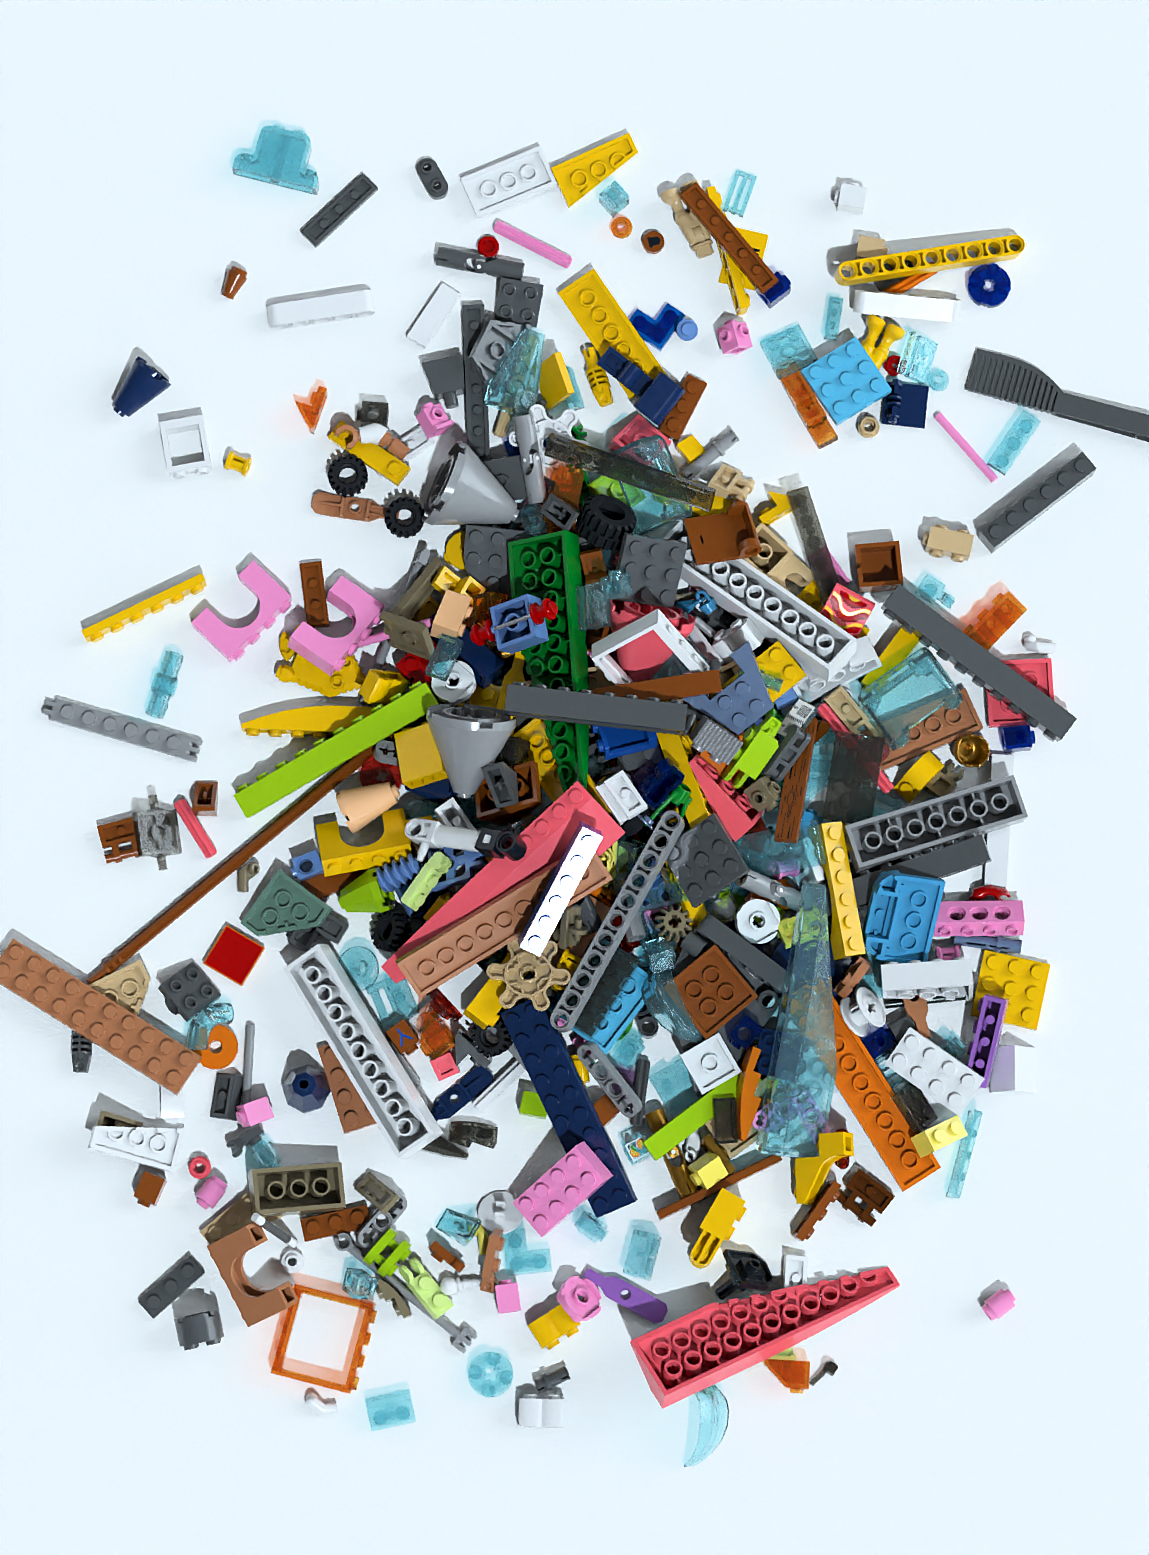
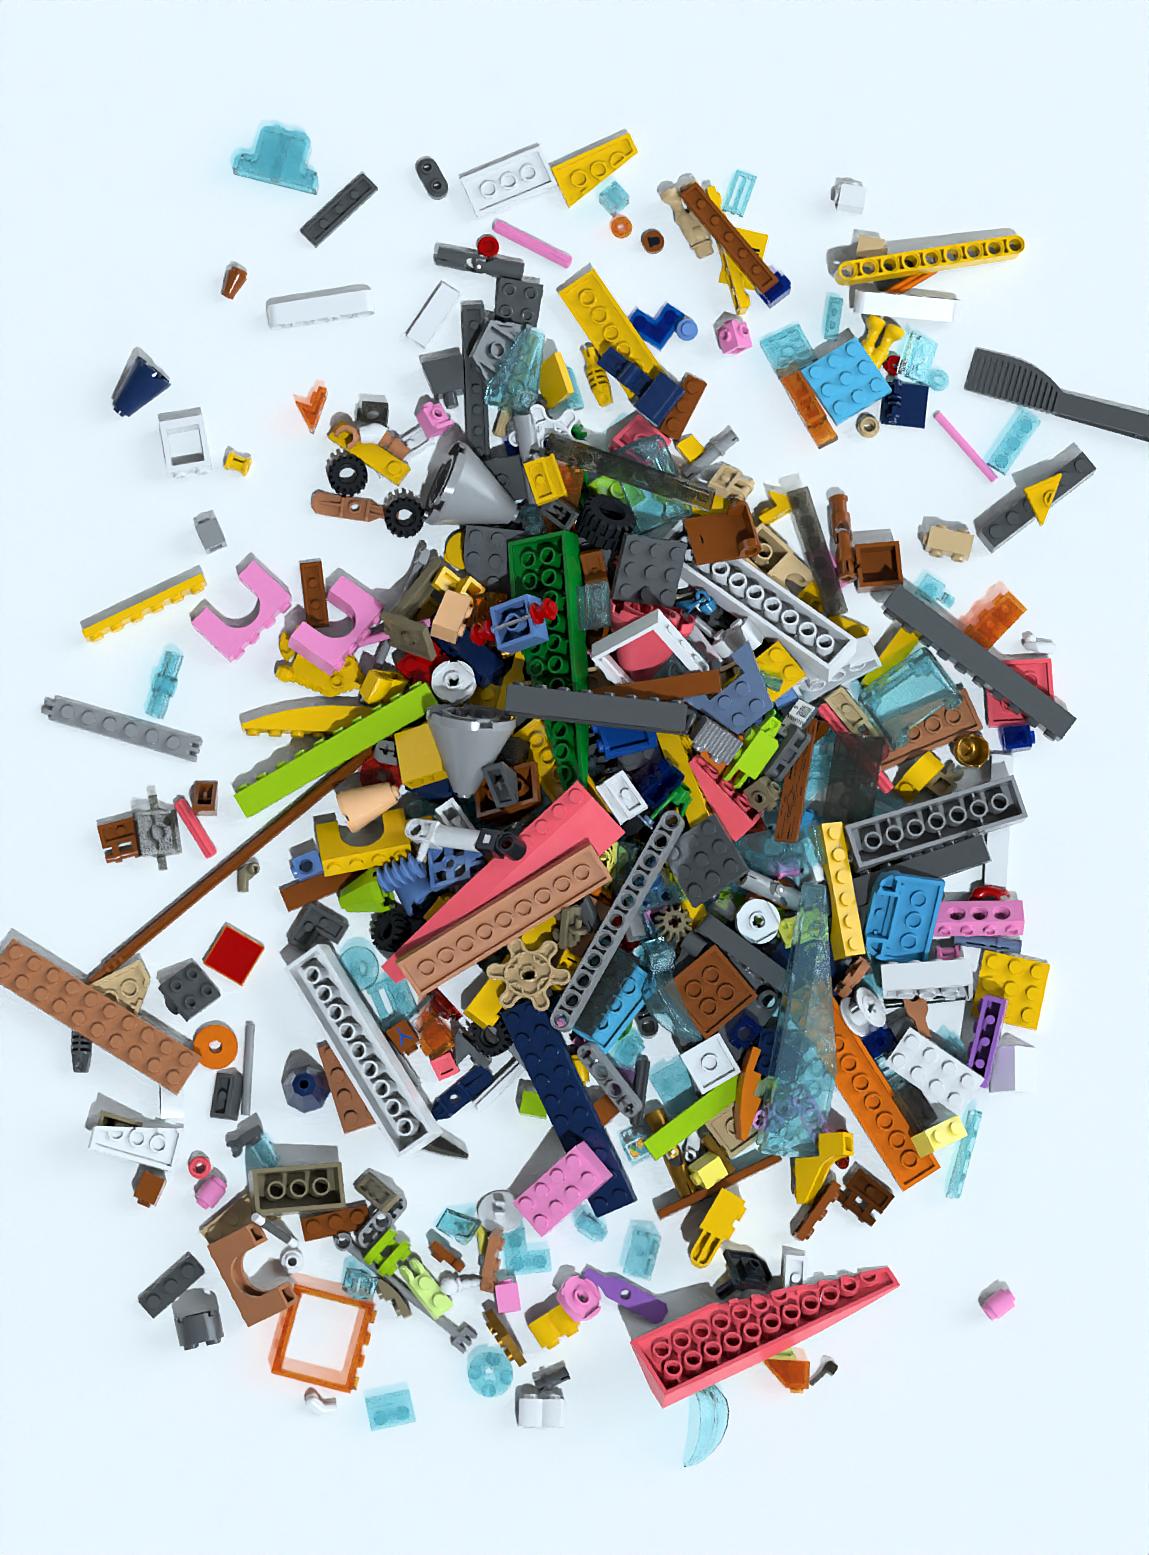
(205, 1021): clear light blue cylinder -> none
(210, 535): none -> light grey brick
(254, 1112): bright pink brick -> none
(285, 908): sand green plate -> none
(426, 880): yellowish green hinge -> none
(444, 657): clear light blue plate -> none
(467, 1132): clear smoke slope -> none
(503, 1338): none -> pearl gold plate
(545, 479): none -> yellow plate
(560, 889): brick -> none
(616, 585): clear light blue brick -> none
(725, 1120): clear smoke tile -> none
(845, 552): none -> dark orange piece
(847, 609): slope -> none
(993, 274): clear blue plate -> none
(1041, 496): none -> yellow tile

